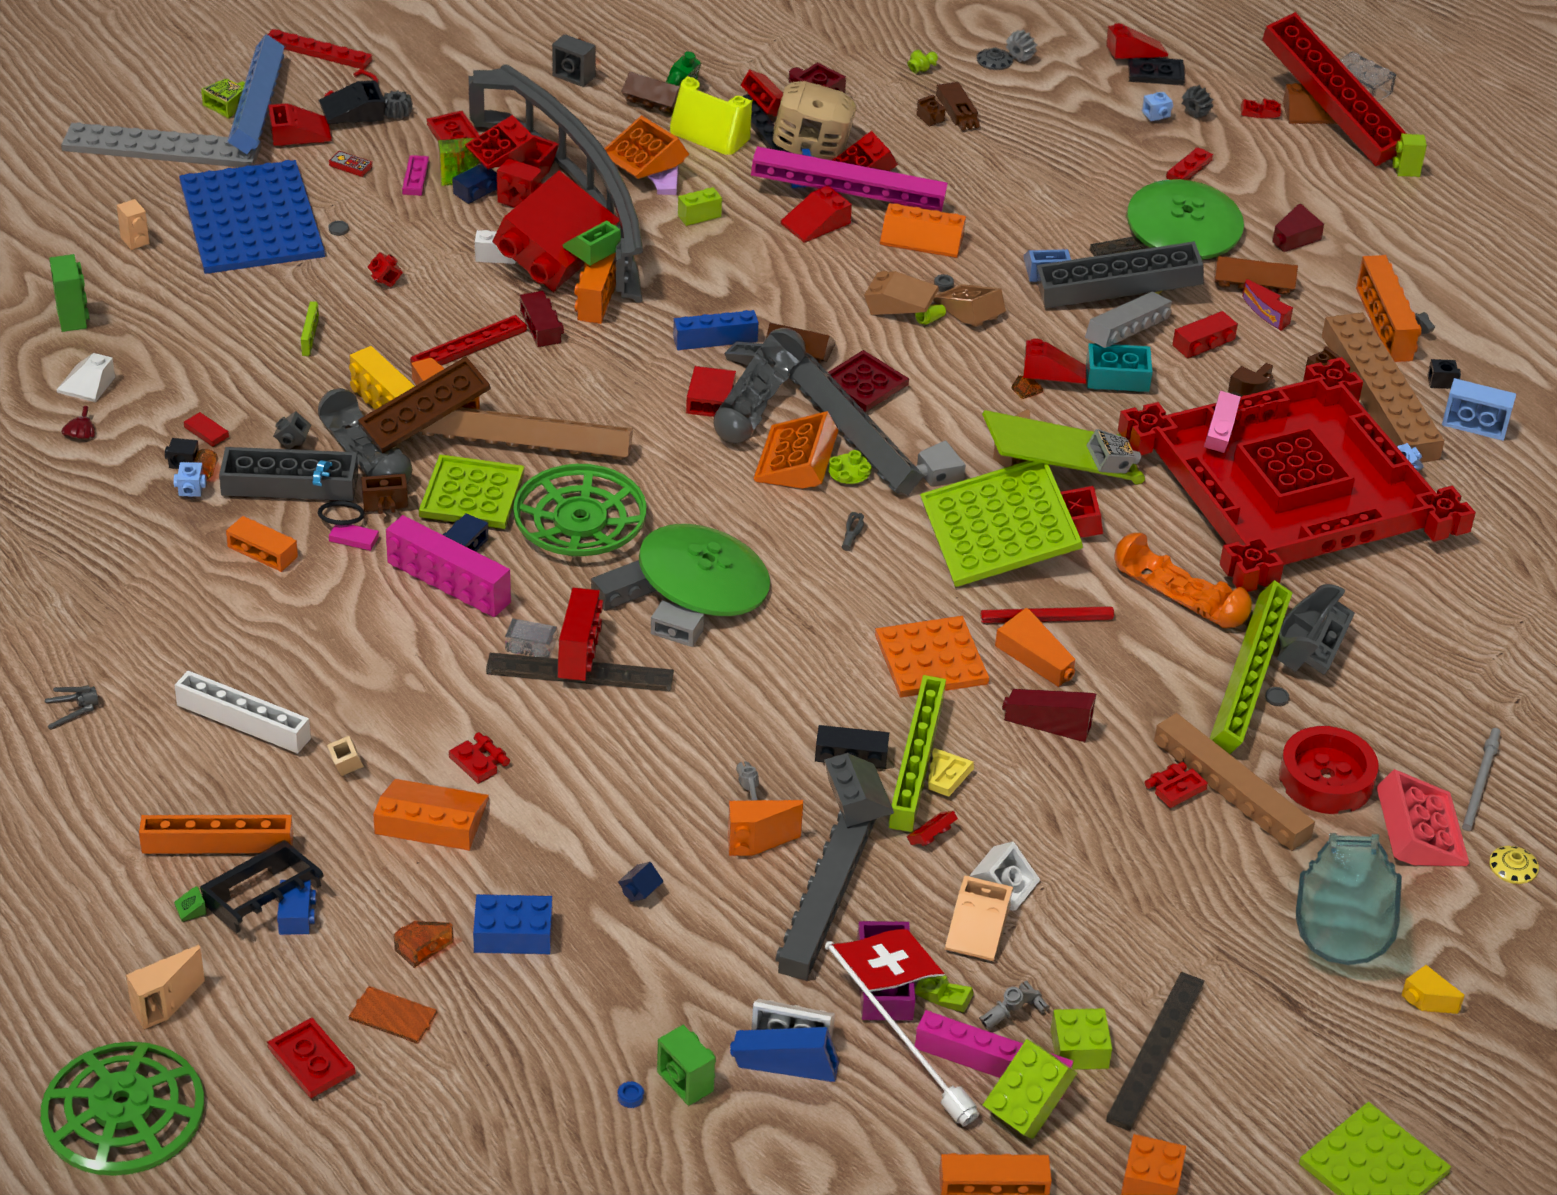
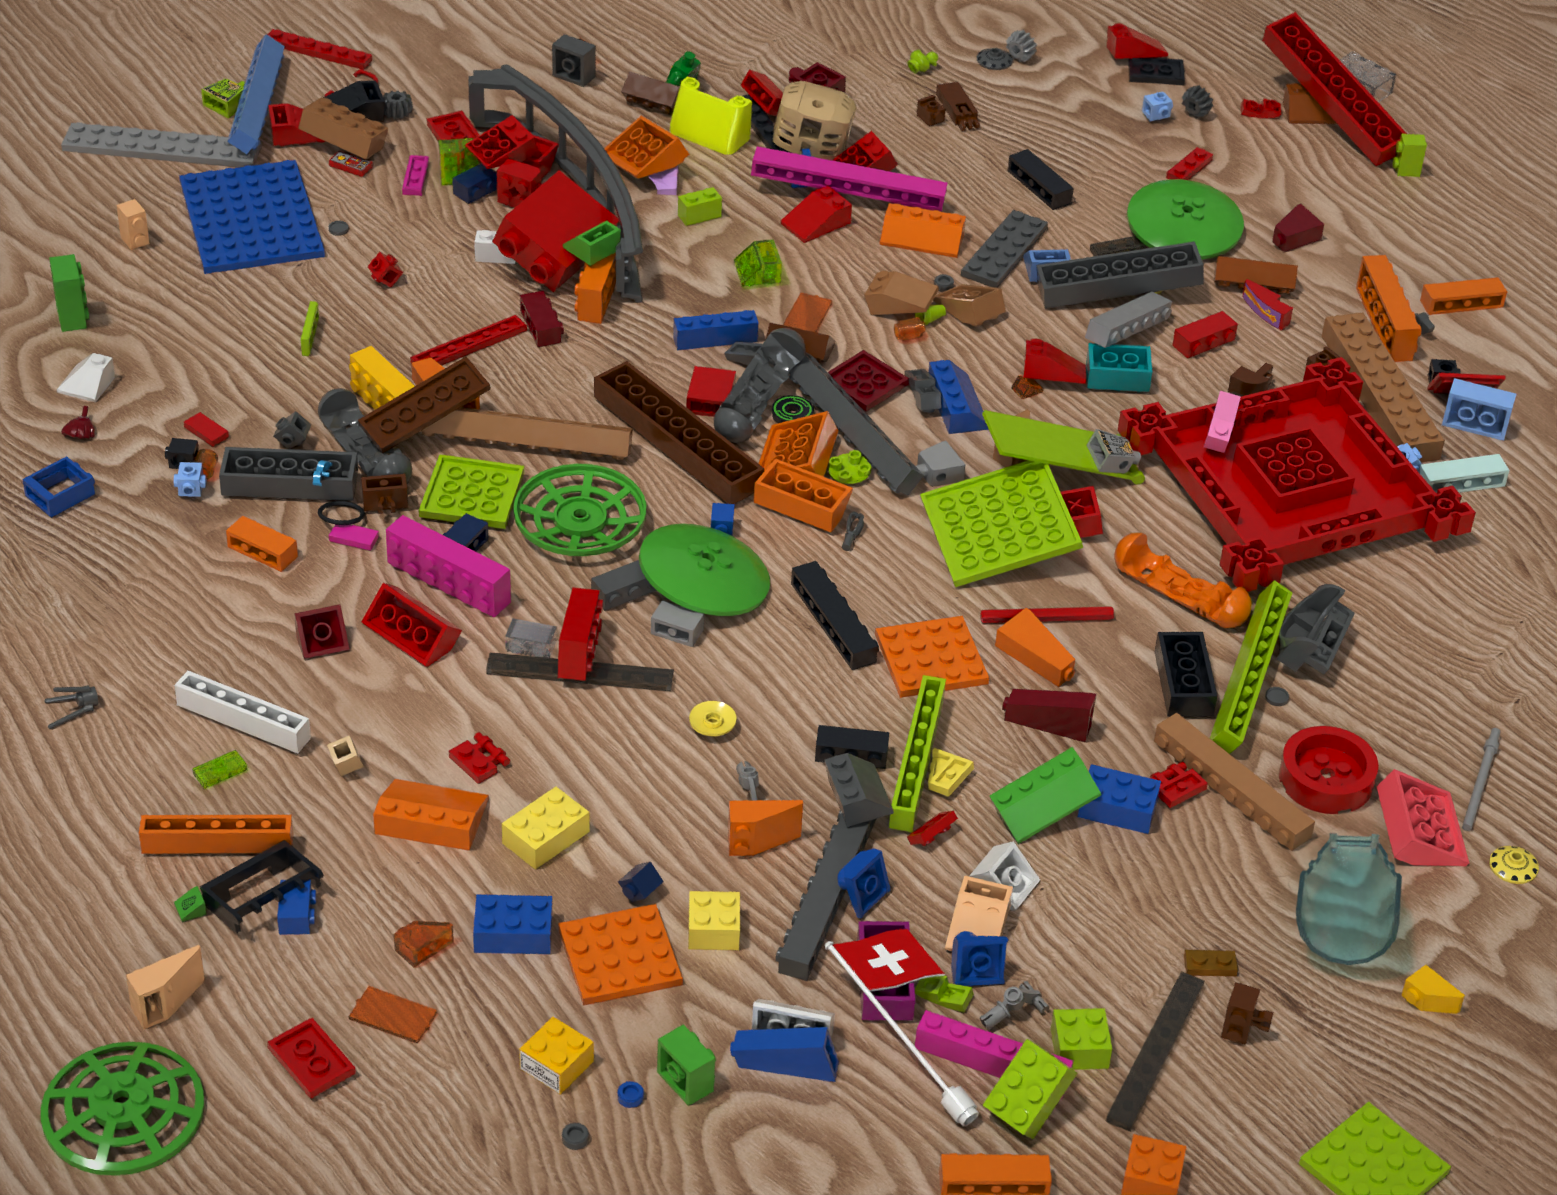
(37, 484): none -> blue window
(219, 769): none -> clear neon green plate
(321, 631): none -> dark red slope
(343, 128): none -> medium nougat brick
(410, 625): none -> red slope
(545, 827): none -> light yellow brick
(556, 1055): none -> yellow brick
(575, 1136): none -> dark grey tile
(620, 954): none -> orange plate
(678, 432): none -> reddish brown brick
(712, 718): none -> light yellow dish
(714, 920): none -> light yellow brick
(723, 517): none -> blue brick
(759, 264): none -> clear neon green slope
(783, 405): none -> black tile
(802, 495): none -> orange slope
(808, 312): none -> clear orange piece
(834, 615): none -> black brick
(865, 880): none -> blue slope
(909, 329): none -> clear orange brick
(924, 390): none -> dark grey slope
(959, 401): none -> blue slope
(978, 959): none -> blue slope
(1004, 249): none -> dark grey plate
(1040, 179): none -> black brick
(1045, 795): none -> bright green slope
(1125, 800): none -> blue brick
(1185, 674): none -> black brick
(1210, 963): none -> pearl gold plate
(1242, 1014): none -> reddish brown brick
(1443, 381): none -> red piece
(1463, 296): none -> orange brick
(1466, 473): none -> light aqua brick

